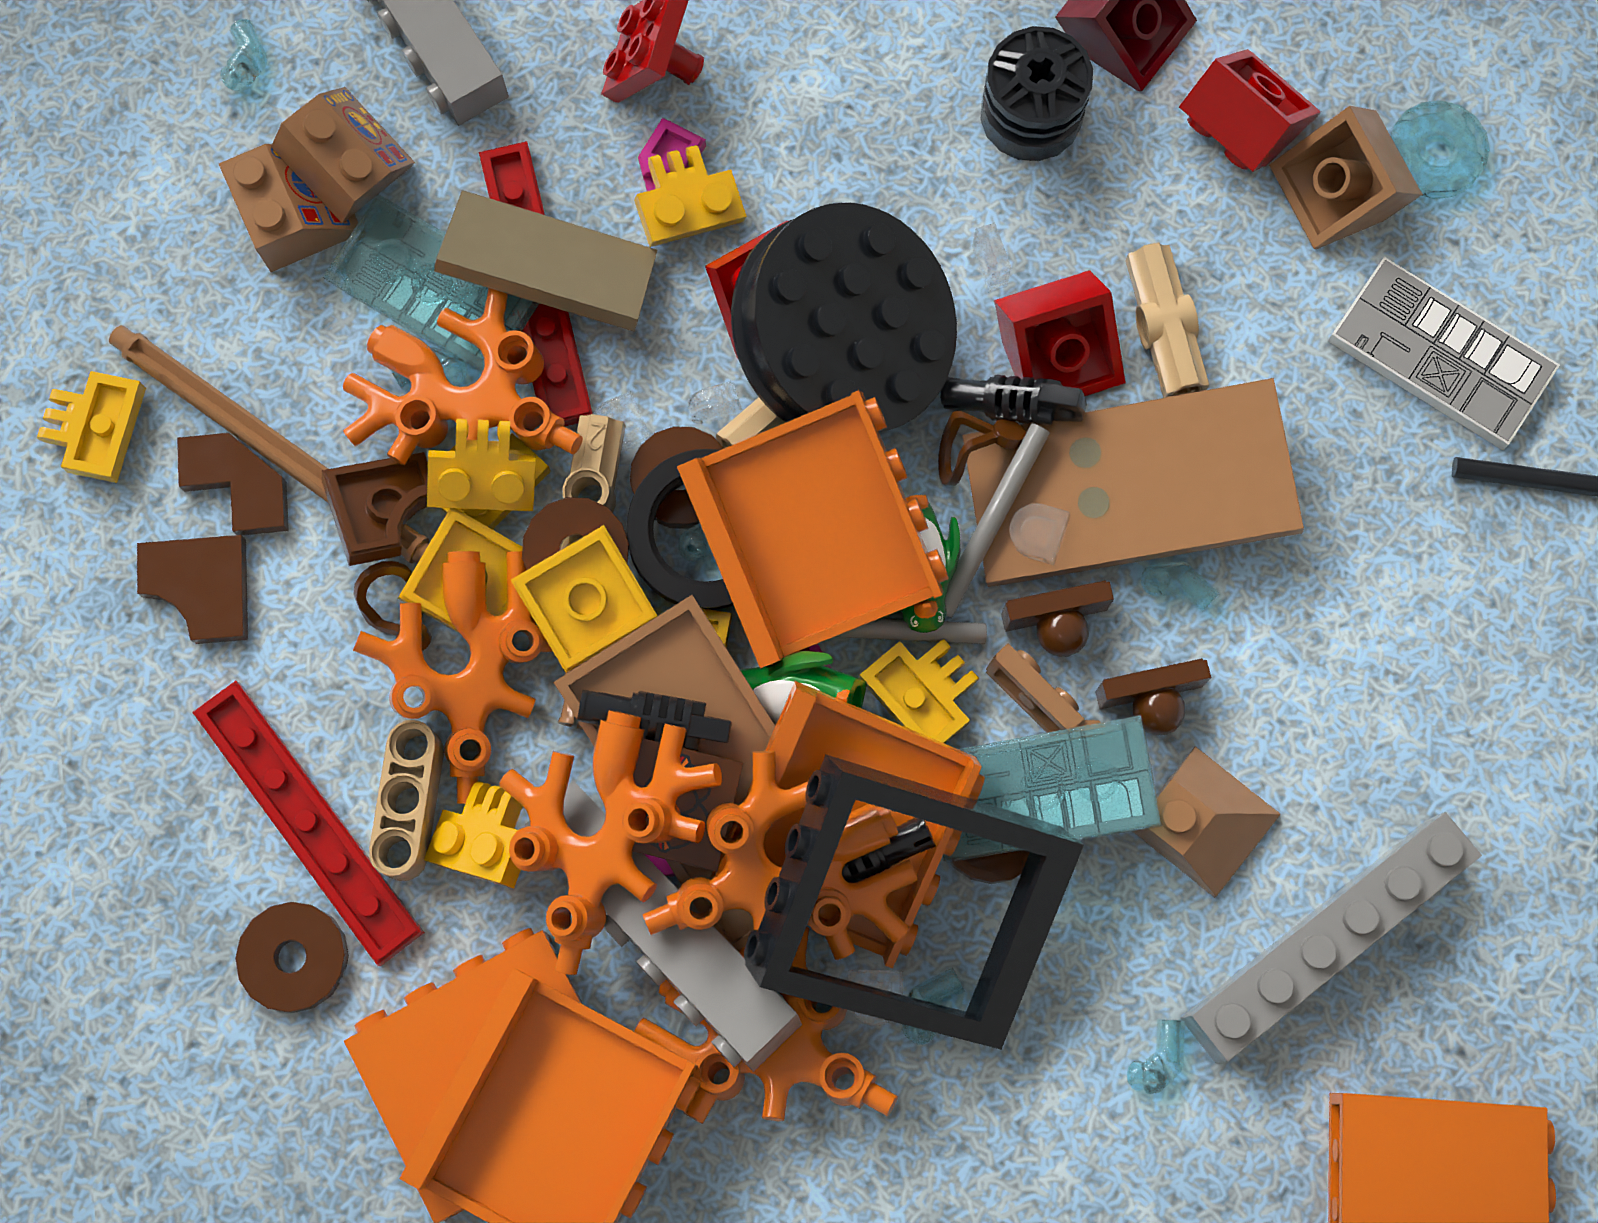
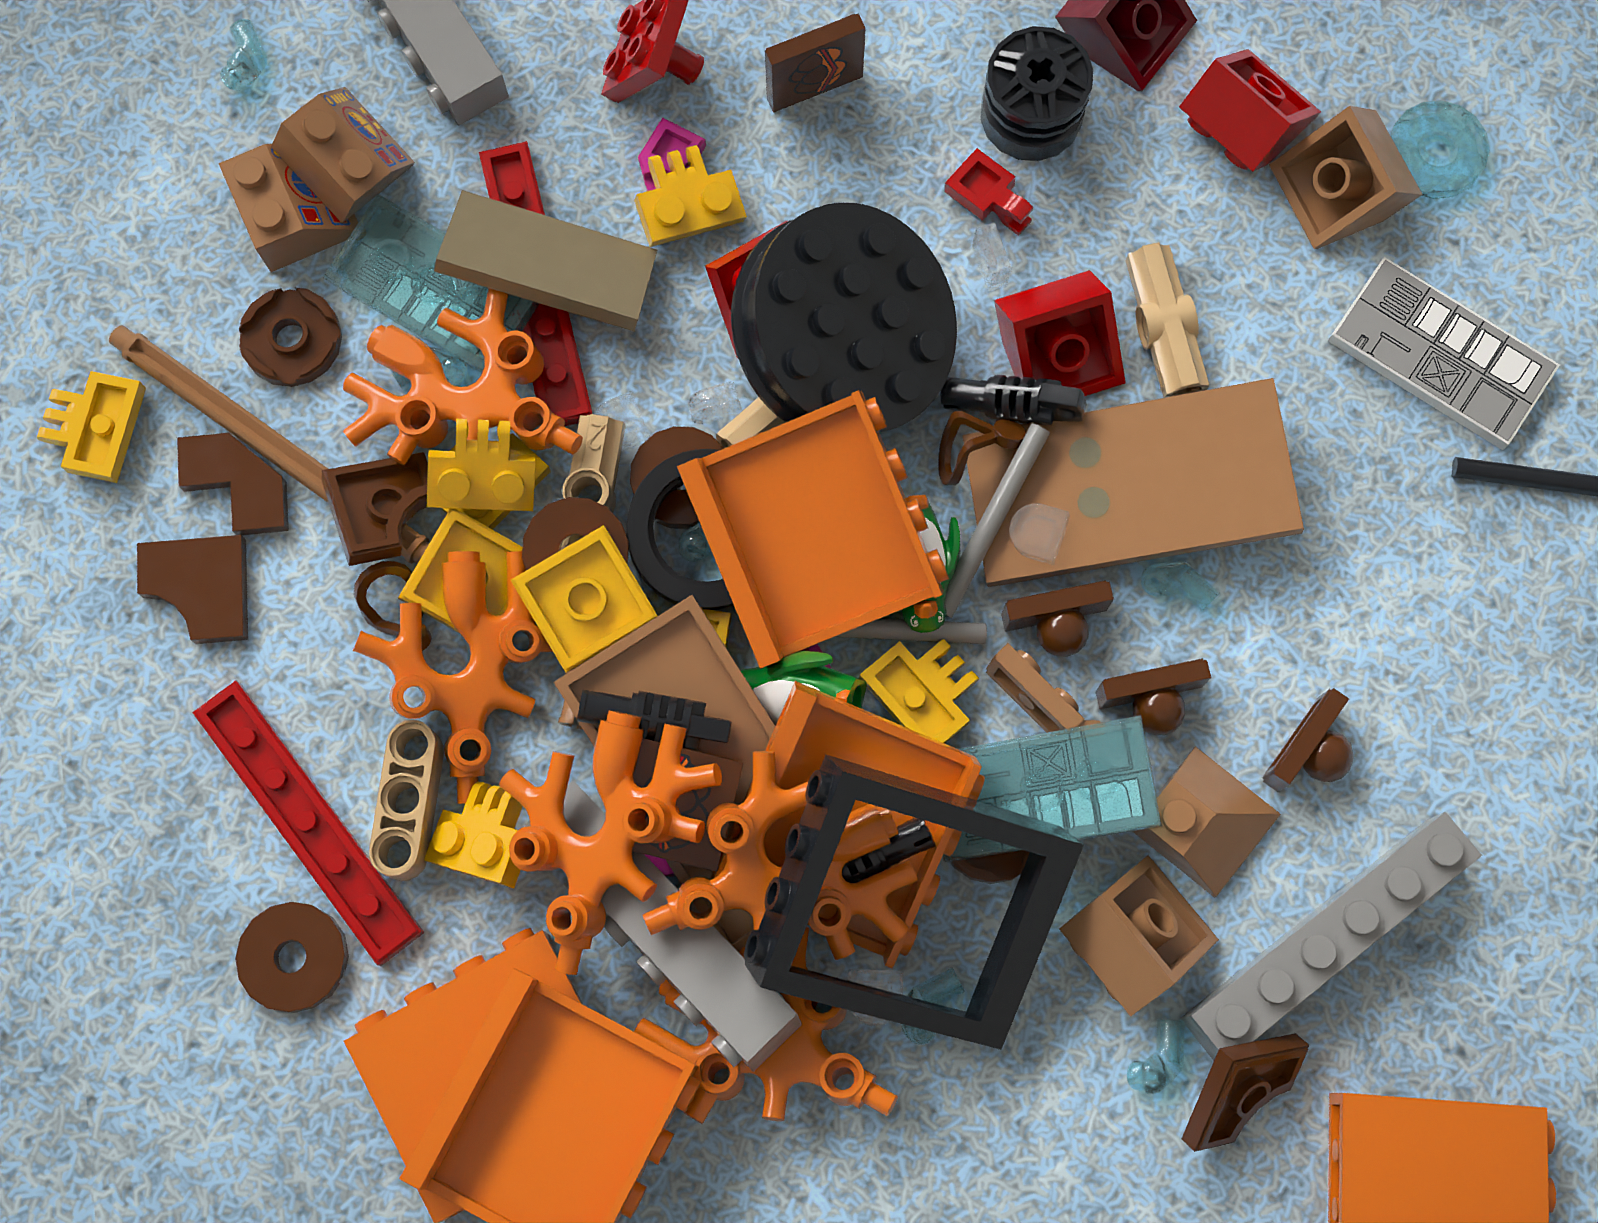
(297, 363): none -> reddish brown tile
(815, 62): none -> reddish brown tile
(986, 187): none -> red plate
(1139, 936): none -> medium nougat slope
(1239, 1085): none -> reddish brown tile
(1319, 751): none -> reddish brown tile

